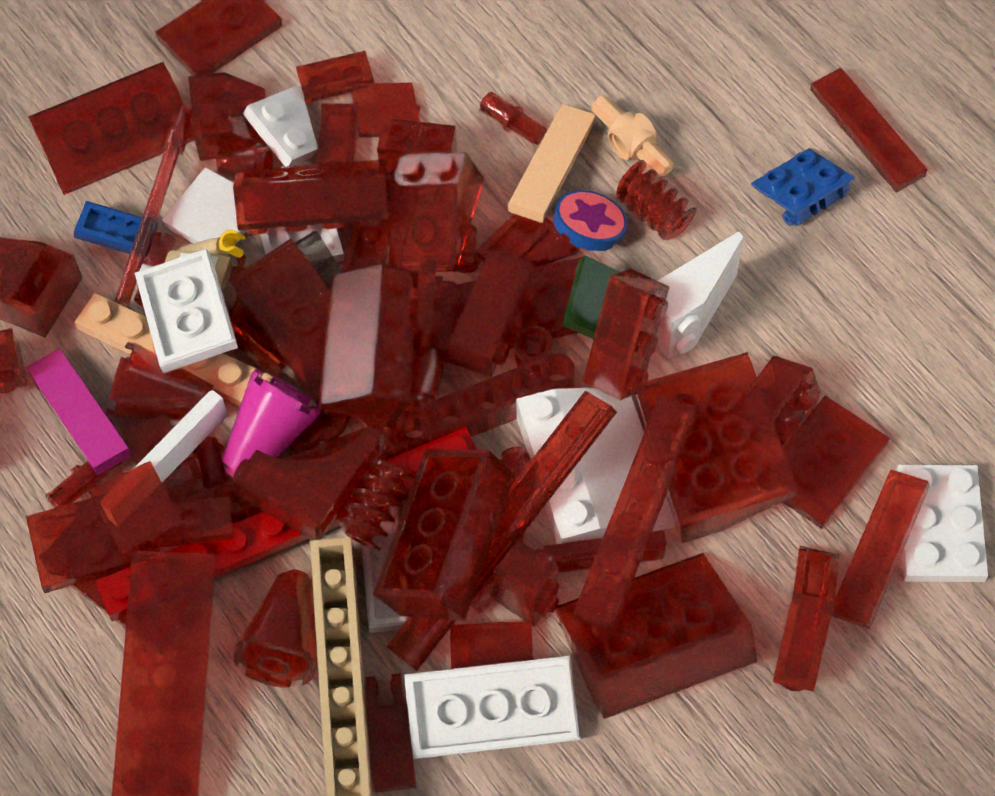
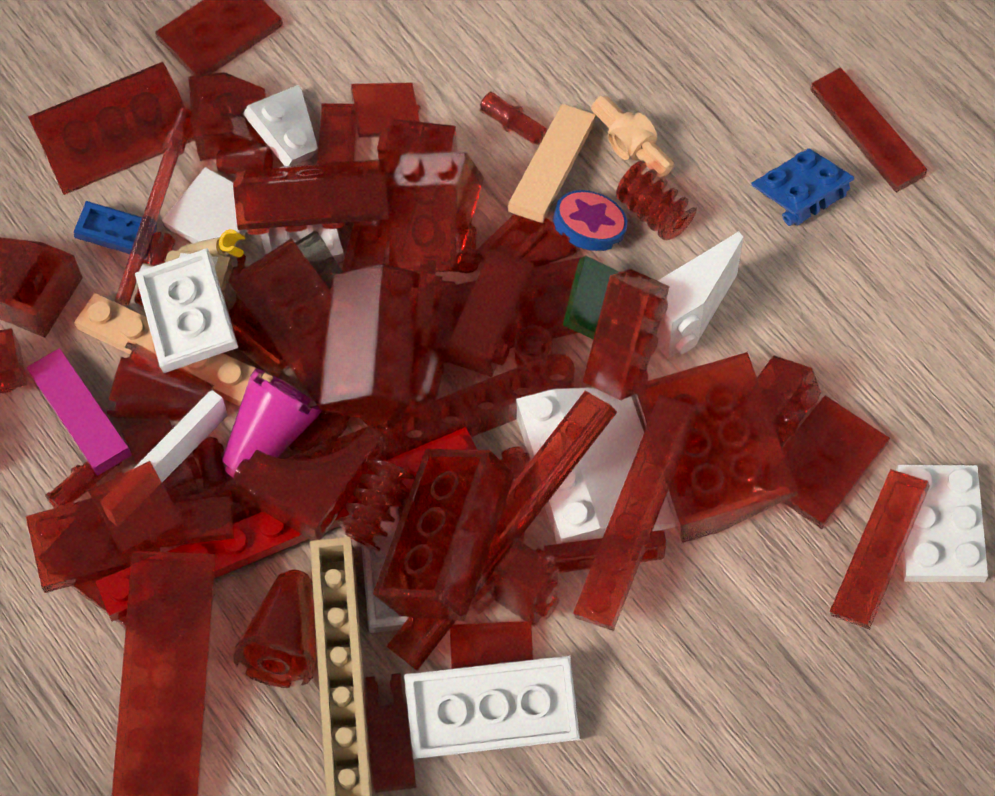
(333, 76): clear red plate -> none
(669, 636): clear red slope -> none
(807, 619): clear red arch -> none

